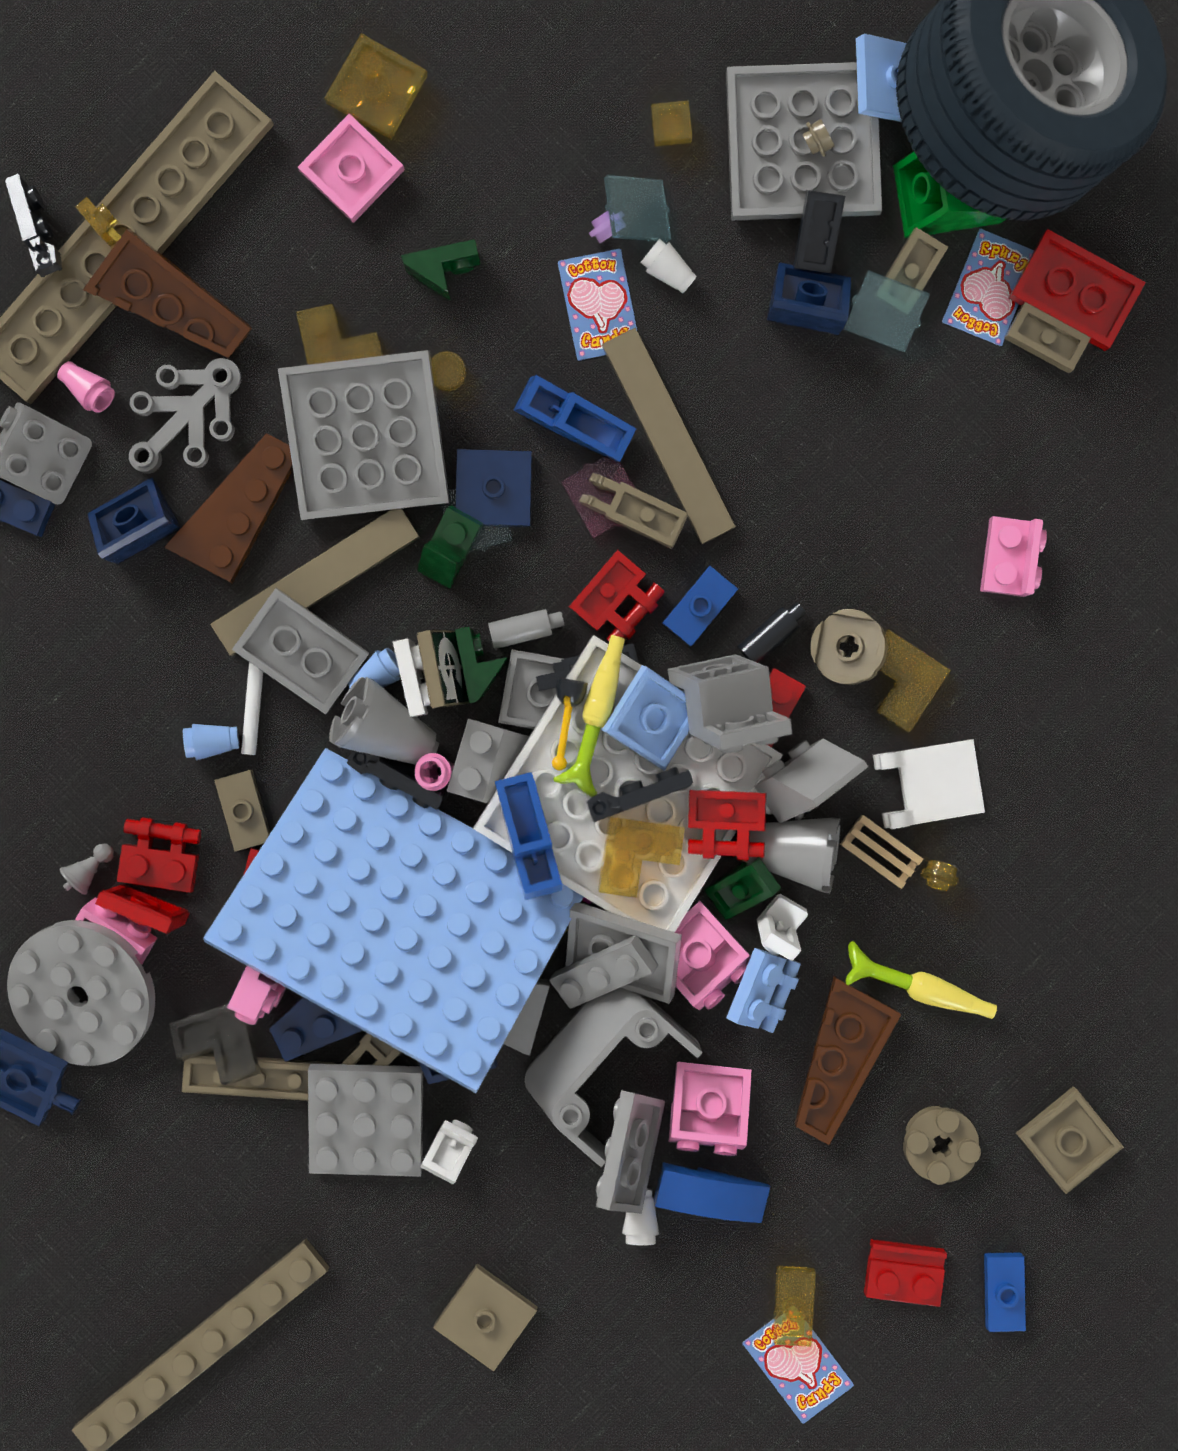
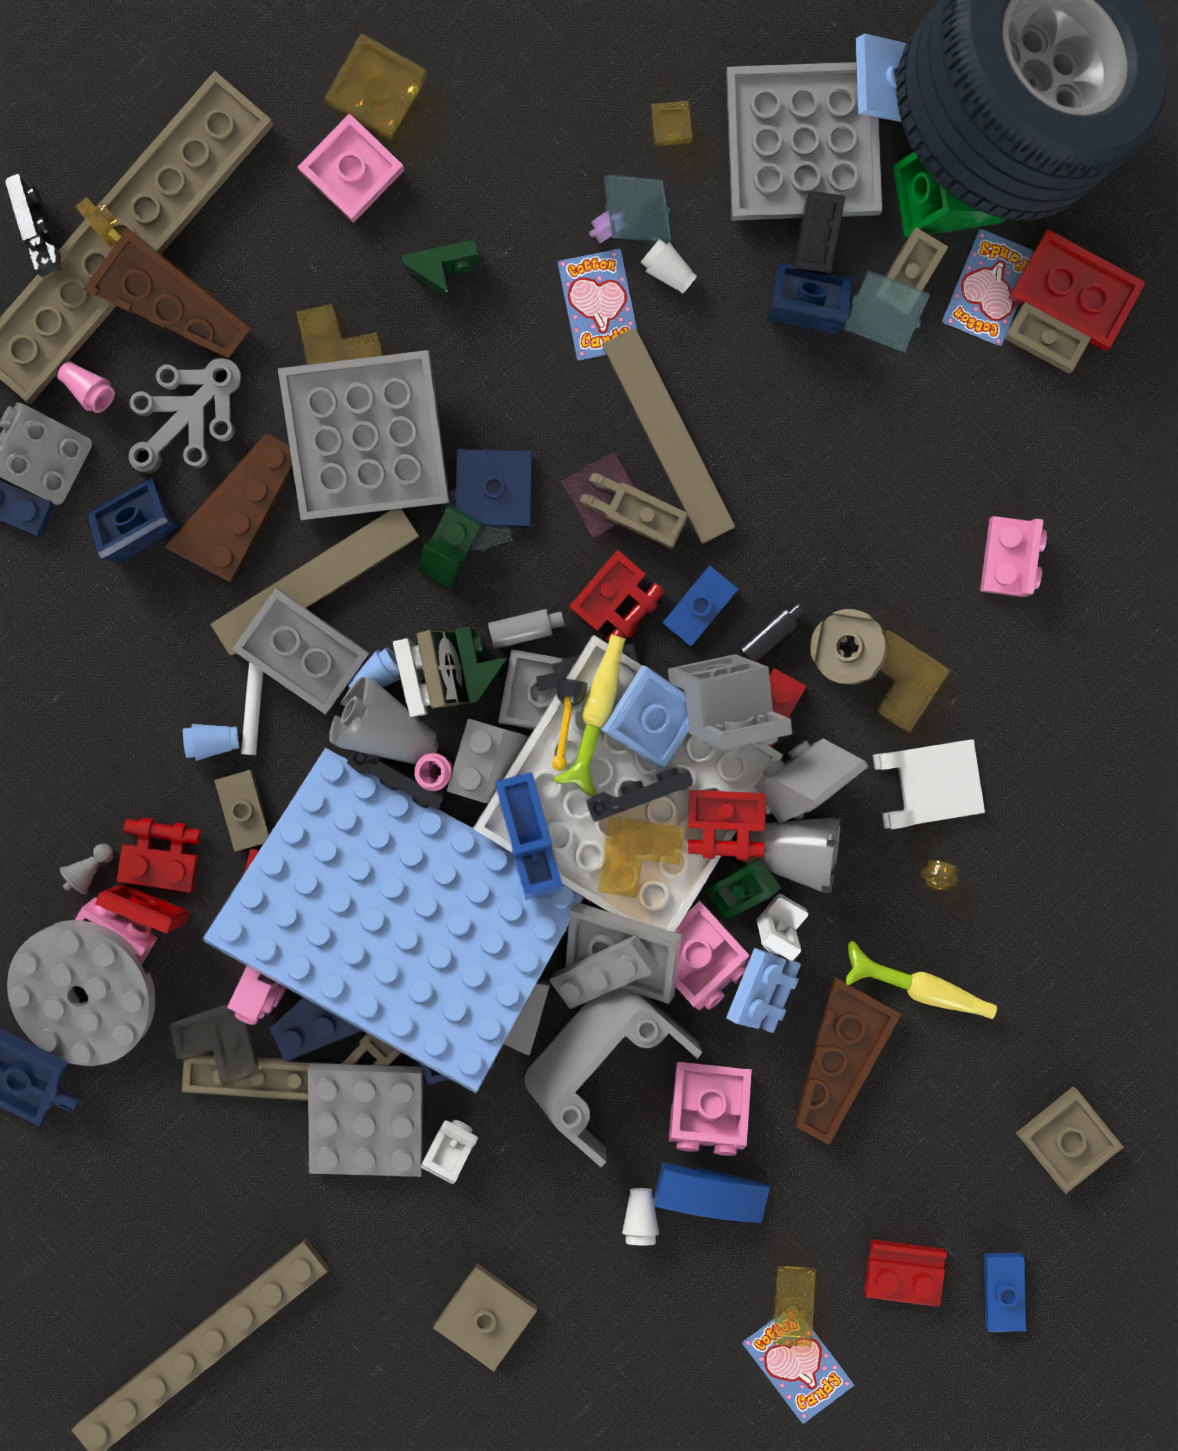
(448, 371): clear yellow tile -> none
(574, 418): blue slope -> none
(629, 1153): light grey plate -> none
(818, 138): dark tan plate -> none
(907, 870): tan tile -> none
(961, 1152): dark tan plate -> none

